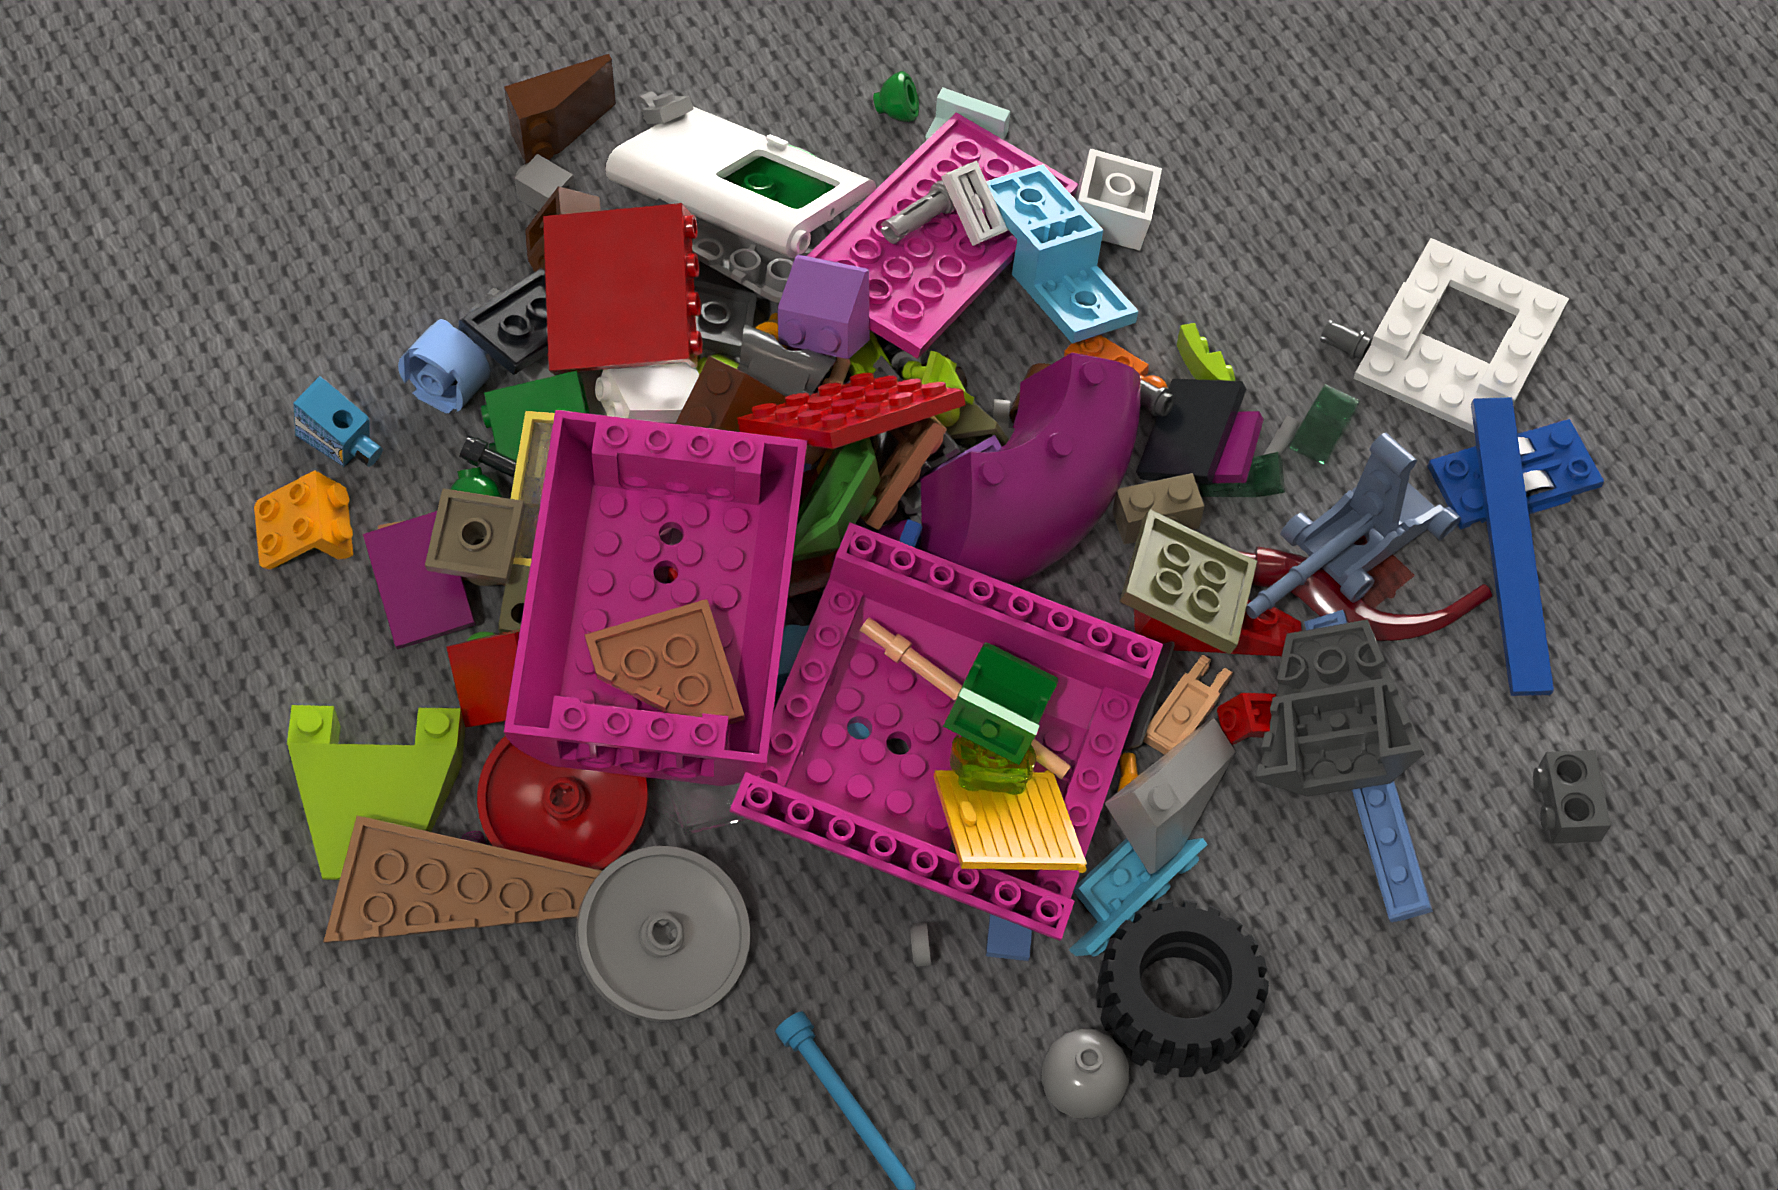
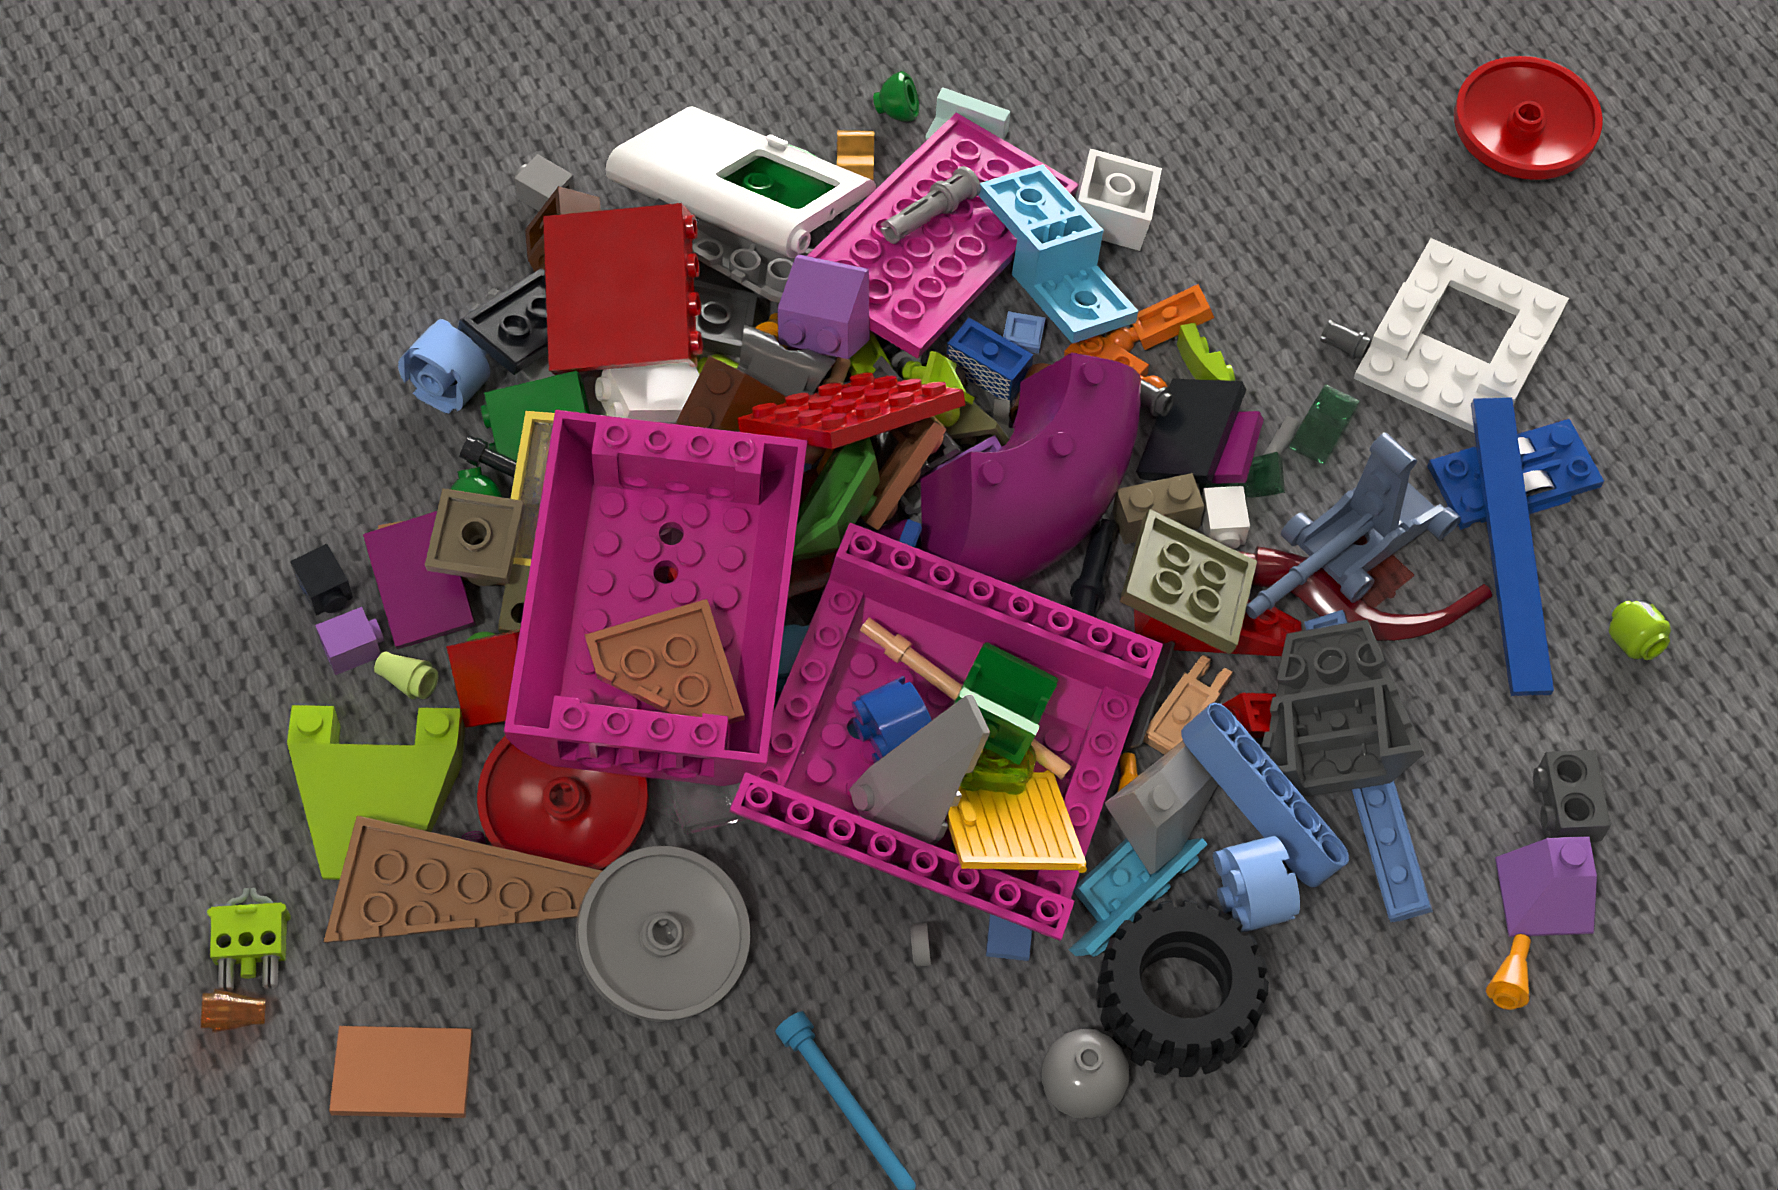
(231, 1010): none -> clear orange cone
(244, 924): none -> lime piece
(302, 517): light orange bracket -> none
(322, 580): none -> black brick
(334, 425): dark azure torso -> none
(350, 640): none -> medium lavender brick
(401, 1072): none -> nougat tile
(408, 674): none -> yellowish green cone
(559, 106): reddish brown slope -> none
(664, 107): light grey plate -> none
(856, 152): none -> pearl gold axle
(889, 716): none -> blue brick
(922, 775): none -> light grey wedge
(969, 204): white tile -> none
(989, 359): none -> blue panel
(1024, 330): none -> light blue tile
(1089, 590): none -> black pin
(1164, 320): none -> orange plate
(1225, 515): none -> white brick
(1257, 883): none -> light blue brick
(1264, 793): none -> medium blue beam
(1510, 983): none -> light orange cone
(1528, 117): none -> red dish
(1549, 887): none -> medium lavender slope
(1639, 629): none -> lime head

